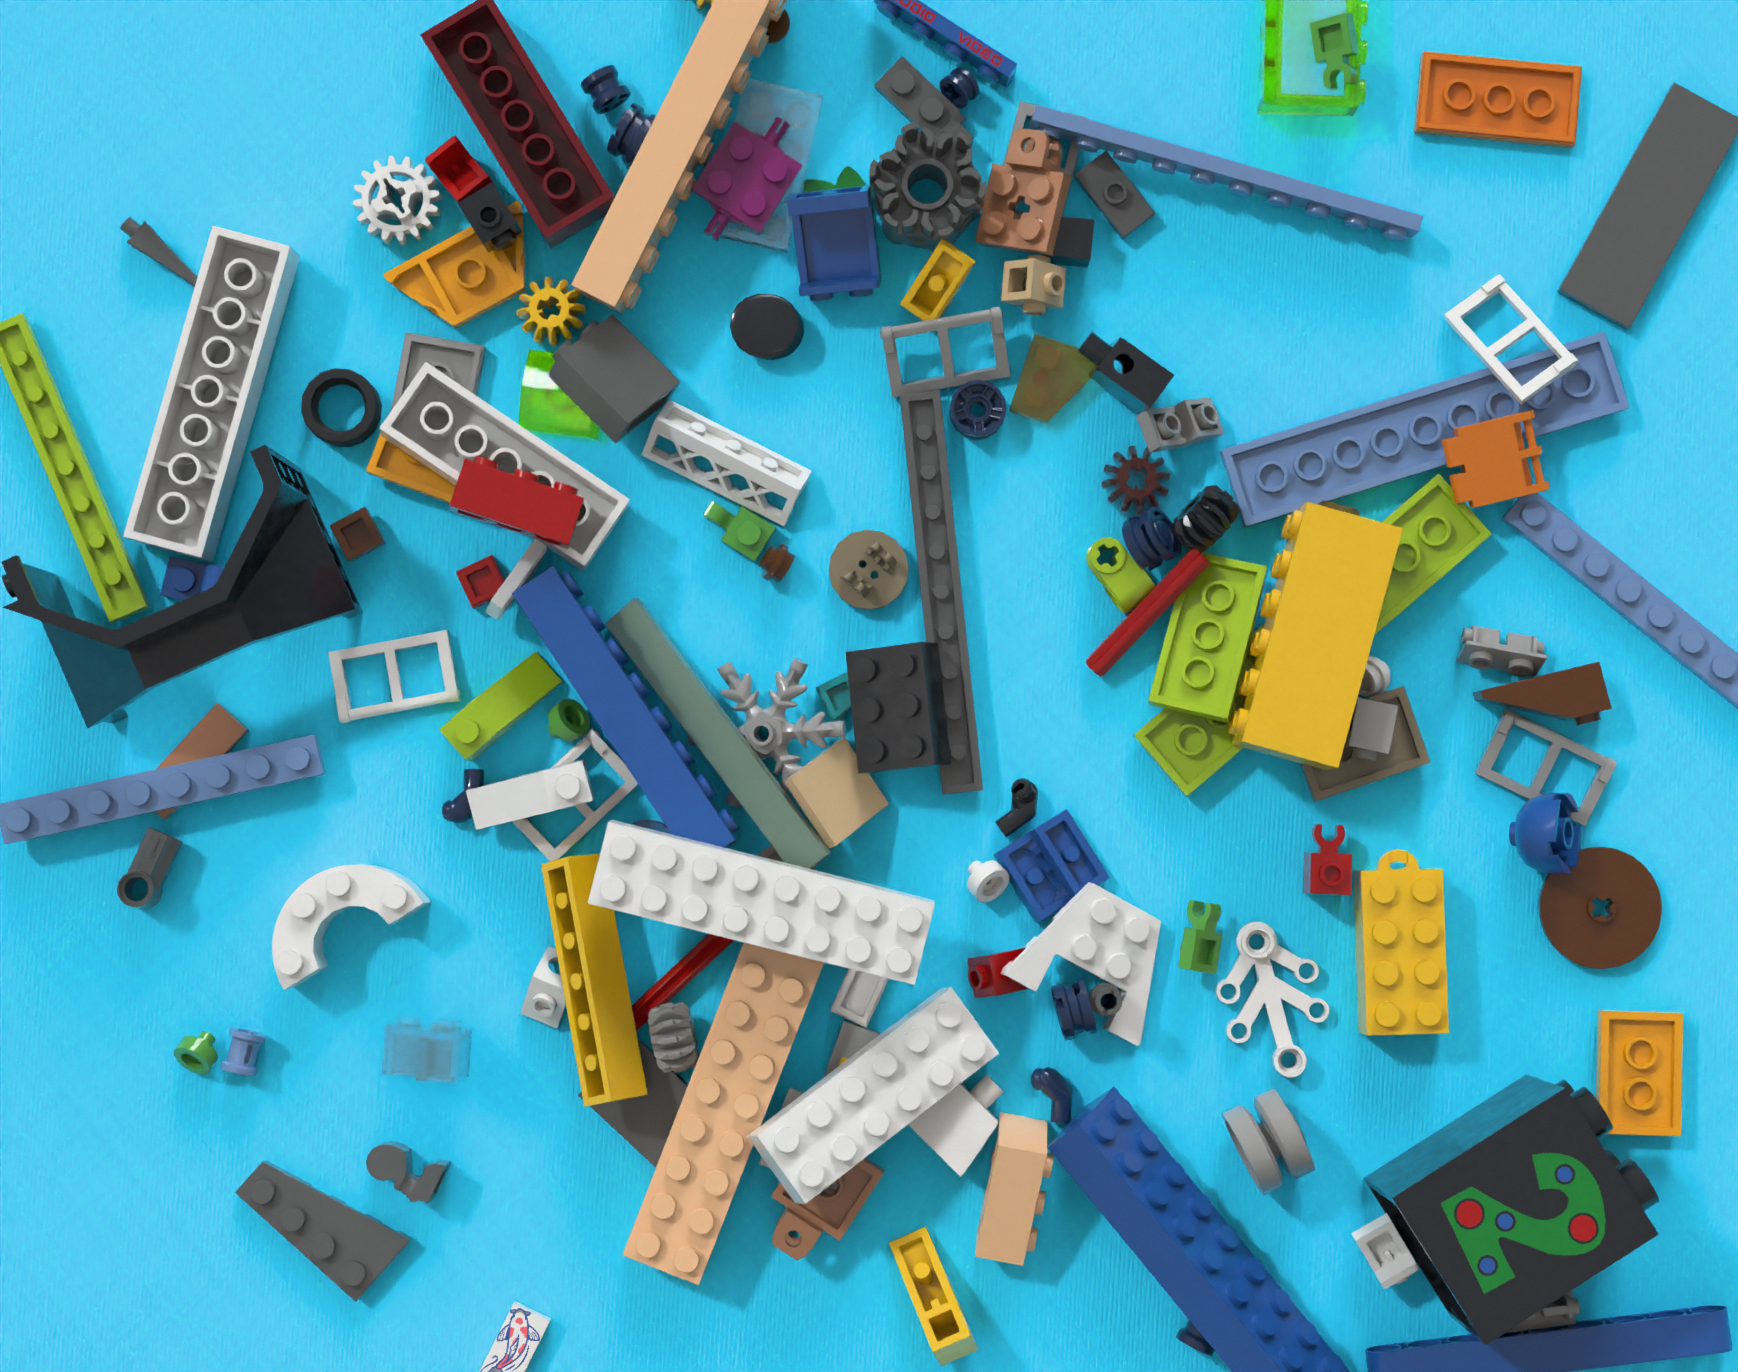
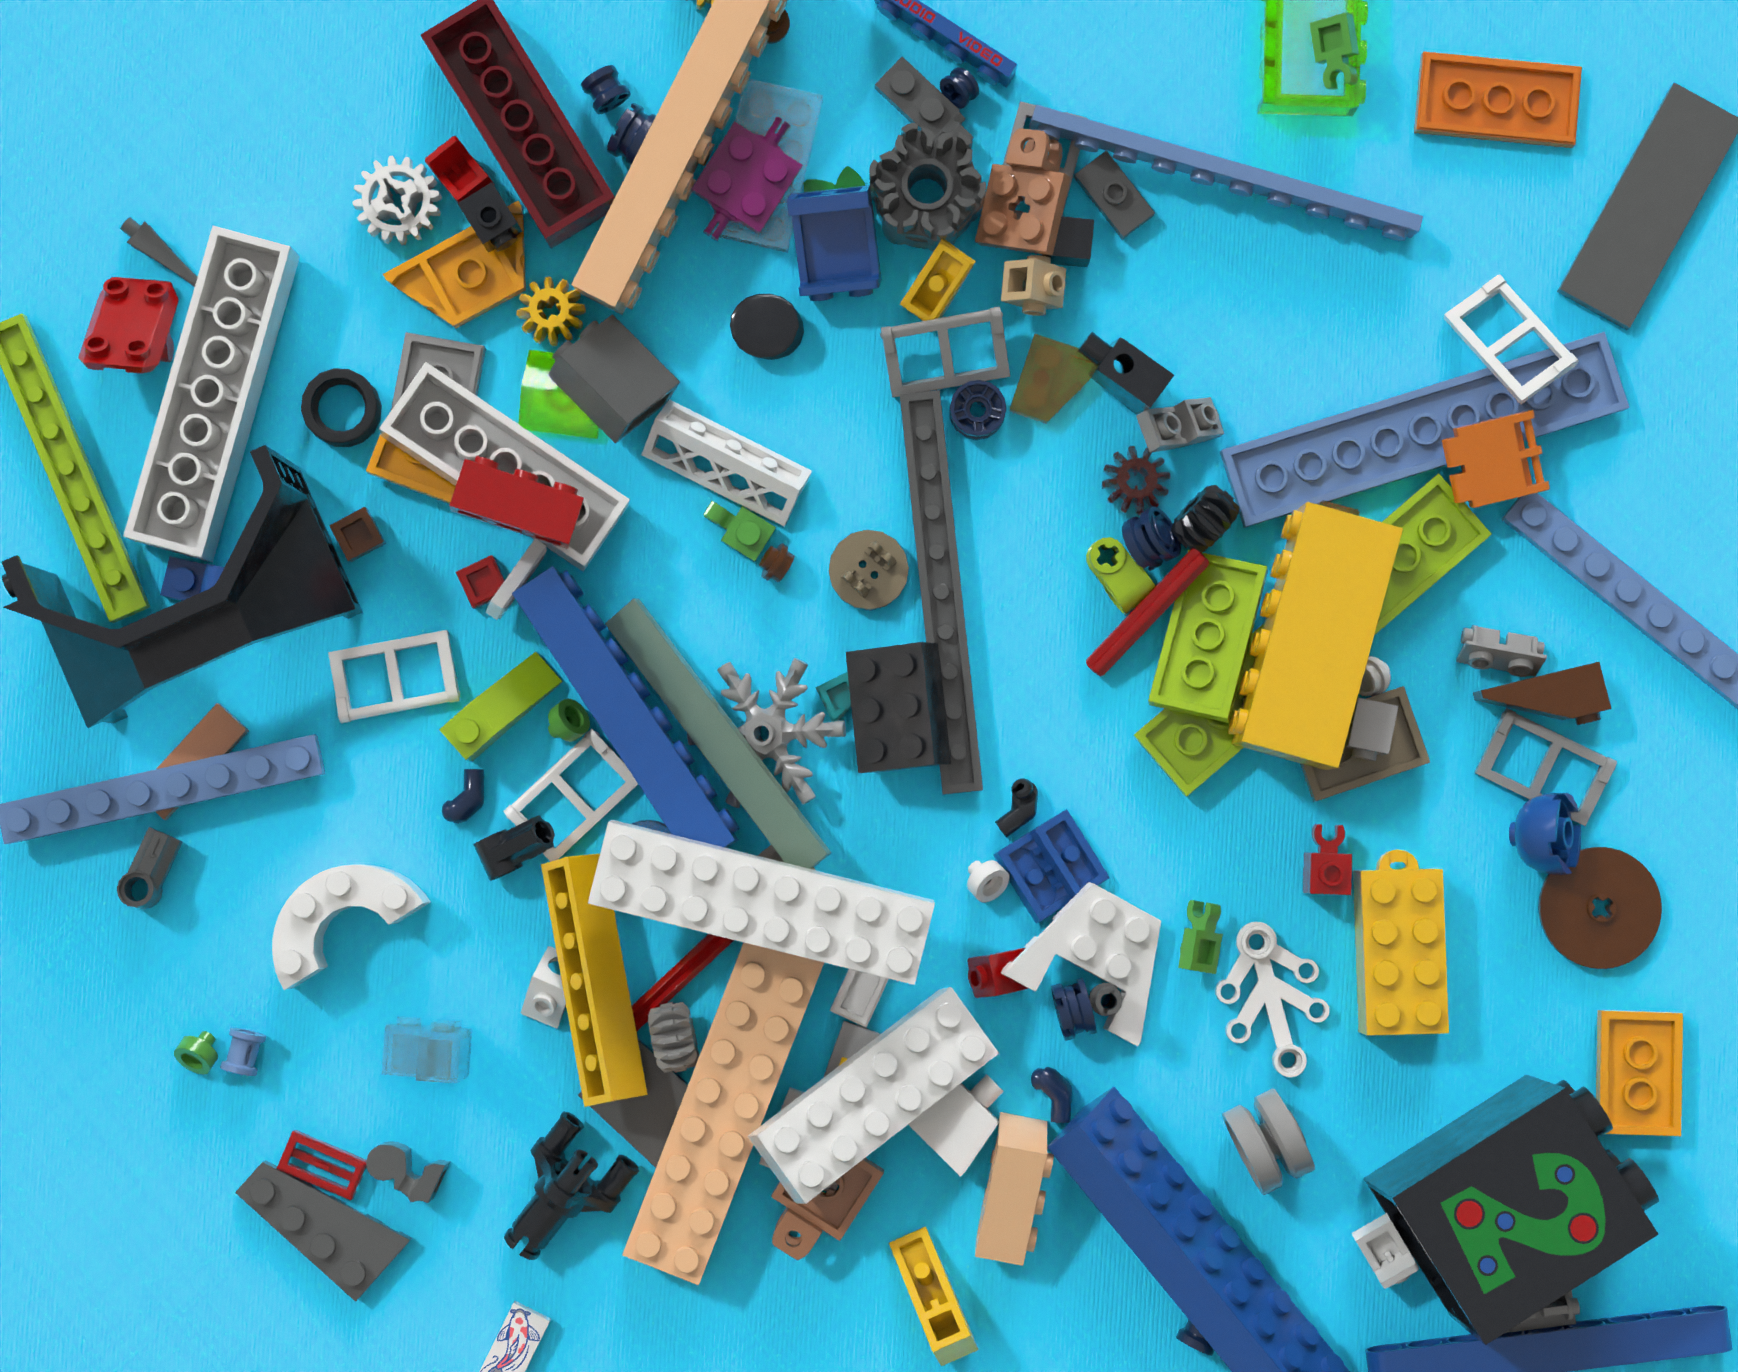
(130, 326): none -> red shield
(330, 1150): none -> red tile
(509, 848): none -> black piece
(530, 794): white slope -> none
(564, 1188): none -> black wheel
(835, 793): tan tile -> none

